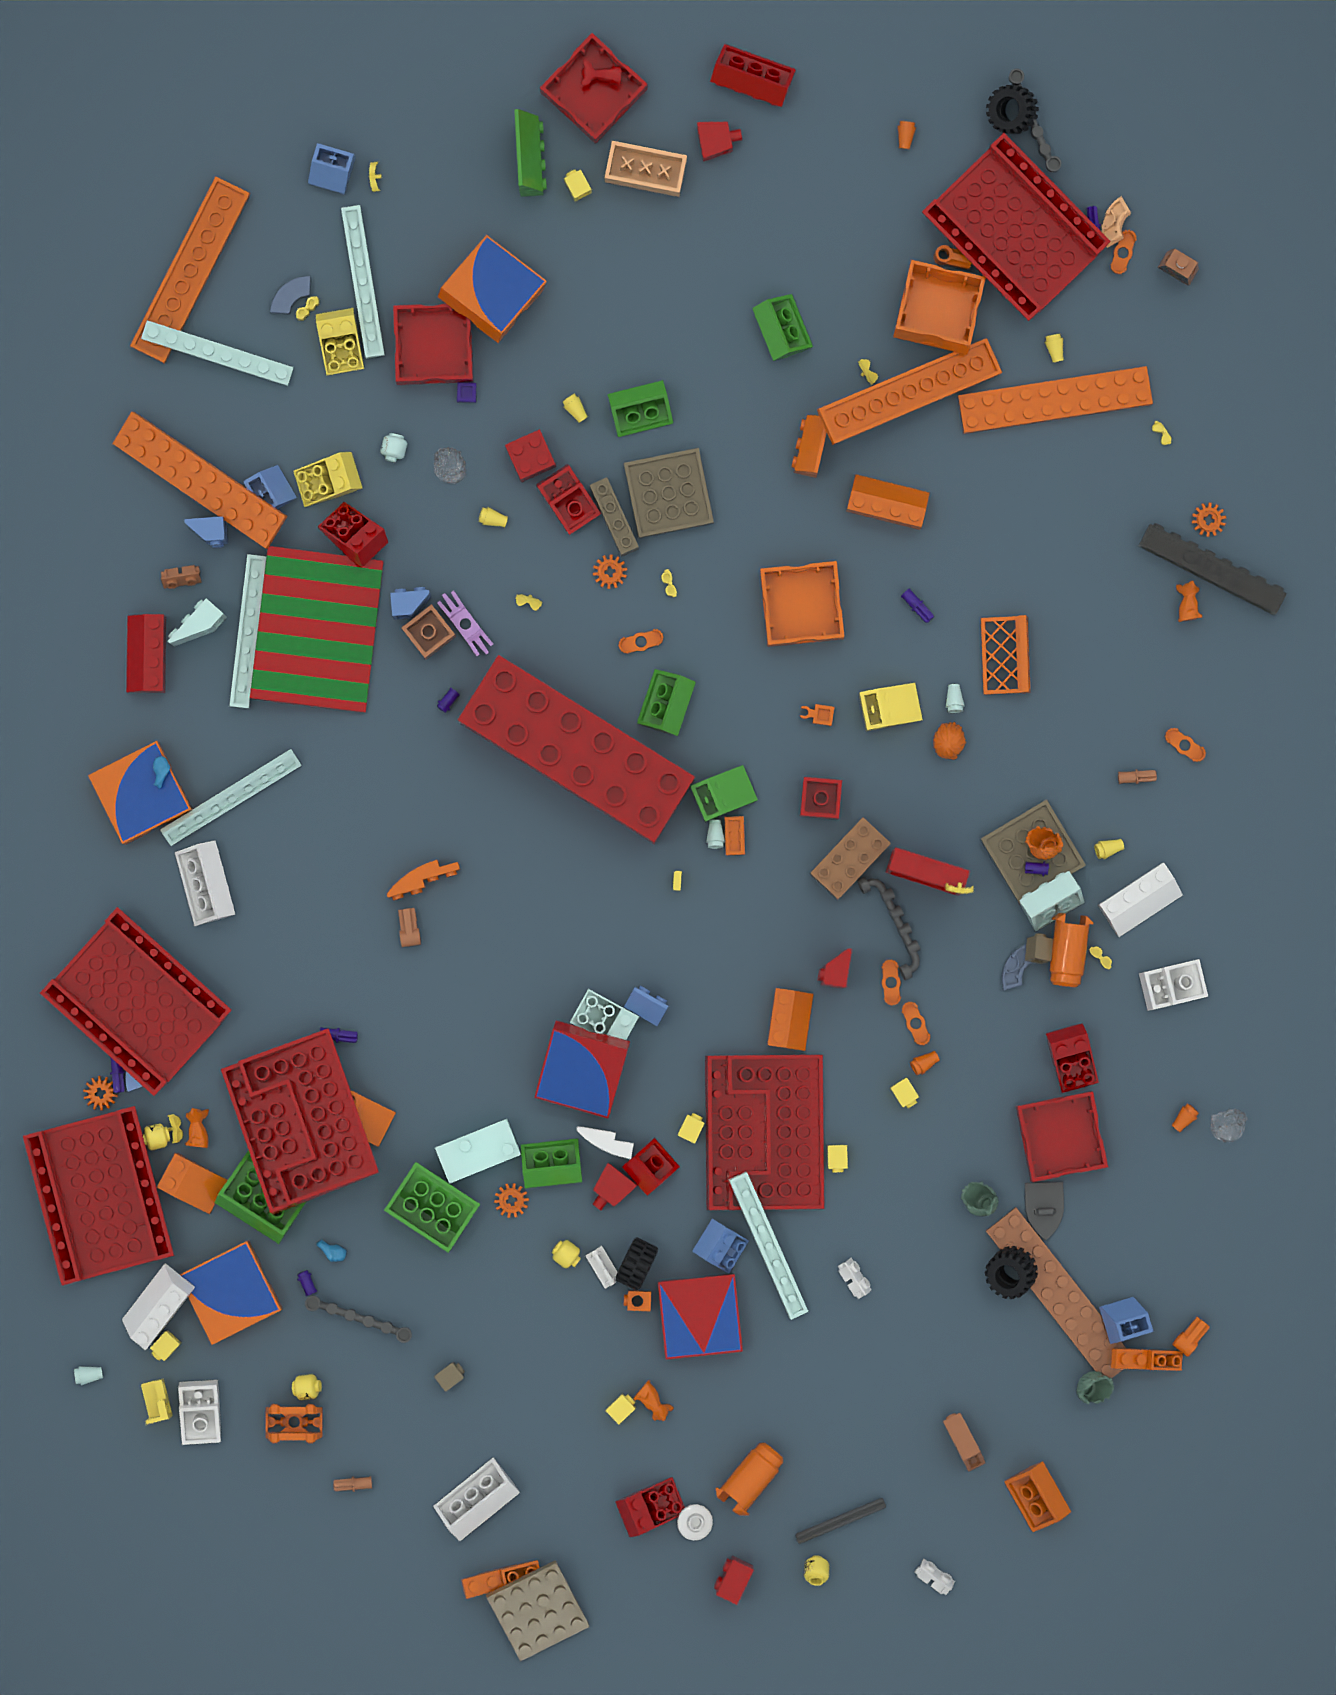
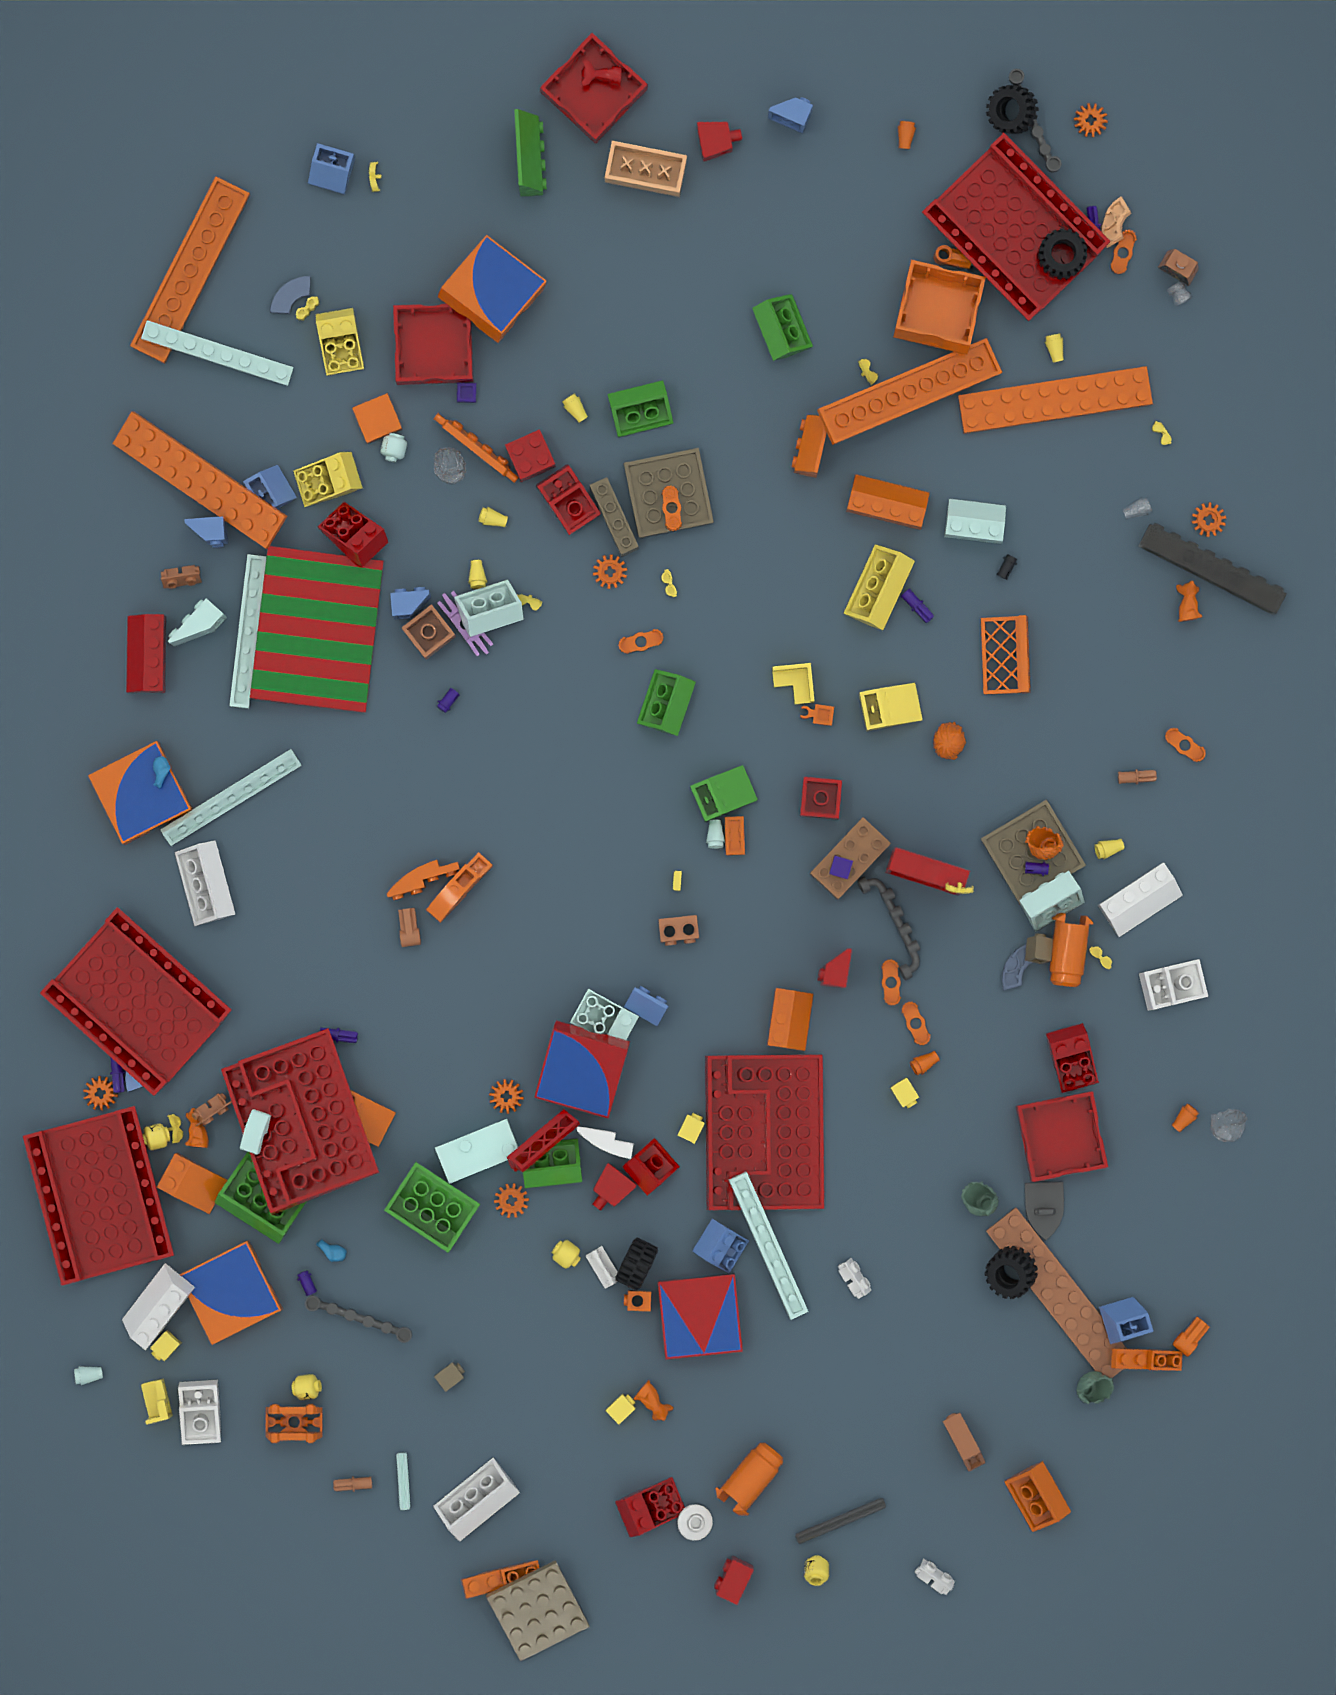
(217, 1105): none -> nougat hinge
(254, 1131): none -> light aqua slope
(362, 281): light aqua plate -> none
(377, 418): none -> orange tile
(403, 1481): none -> light aqua axle
(458, 887): none -> orange slope
(477, 575): none -> light yellow cone
(483, 451): none -> orange plate
(489, 608): none -> light aqua slope
(501, 1090): none -> orange gear
(542, 1141): none -> red fence
(576, 749): red brick -> none
(577, 184): light yellow brick -> none
(673, 520): none -> orange piece
(678, 924): none -> nougat brick
(752, 75): red slope -> none
(792, 113): none -> medium blue slope
(797, 676): none -> light yellow panel
(802, 604): orange tile -> none
(837, 1157): light yellow brick -> none
(841, 867): none -> dark purple tile
(879, 587): none -> light yellow slope
(954, 699): light aqua cone -> none
(975, 521): none -> light aqua slope
(1007, 566): none -> black pin
(1062, 237): none -> black tyre
(1086, 125): none -> orange gear
(1138, 508): none -> clear cone
(1179, 293): none -> clear wheel

